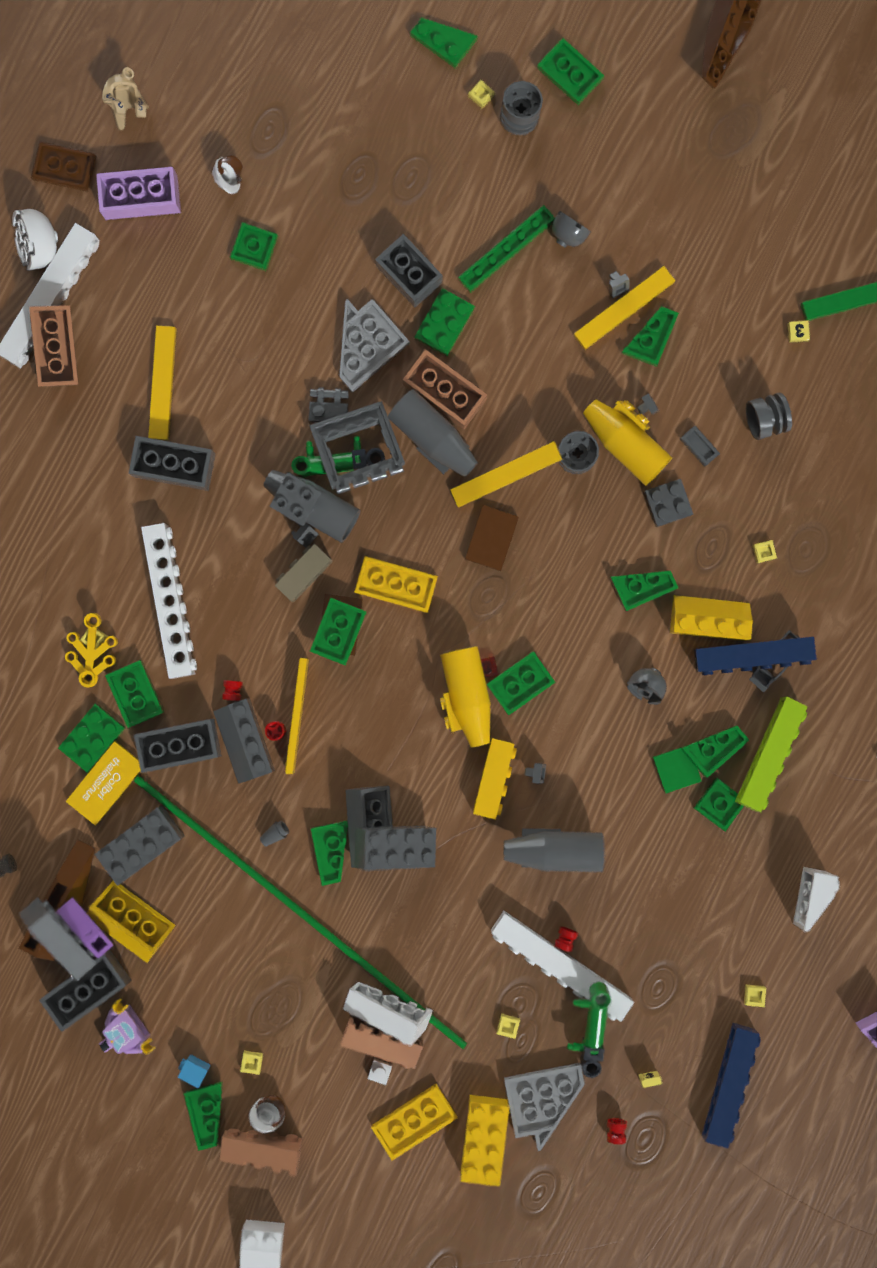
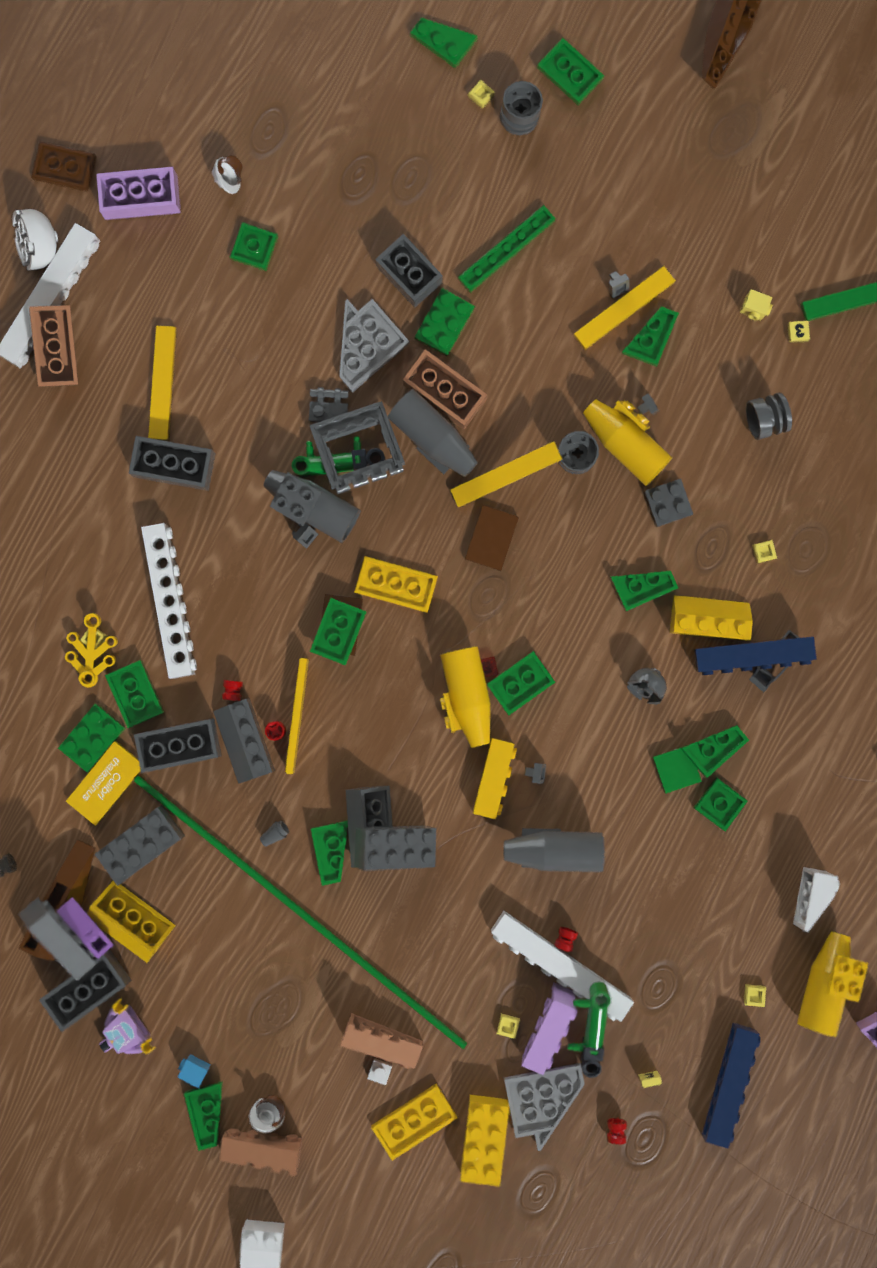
(121, 94): tan piece -> none
(251, 1062): light yellow tile -> none
(303, 572): dark tan brick -> none
(387, 1013): white wedge -> none
(550, 1029): none -> lavender wedge
(569, 231): dark grey cylinder -> none
(699, 446): dark grey tile -> none
(756, 305): none -> light yellow brick
(771, 754): lime brick -> none
(830, 982): none -> yellow piece

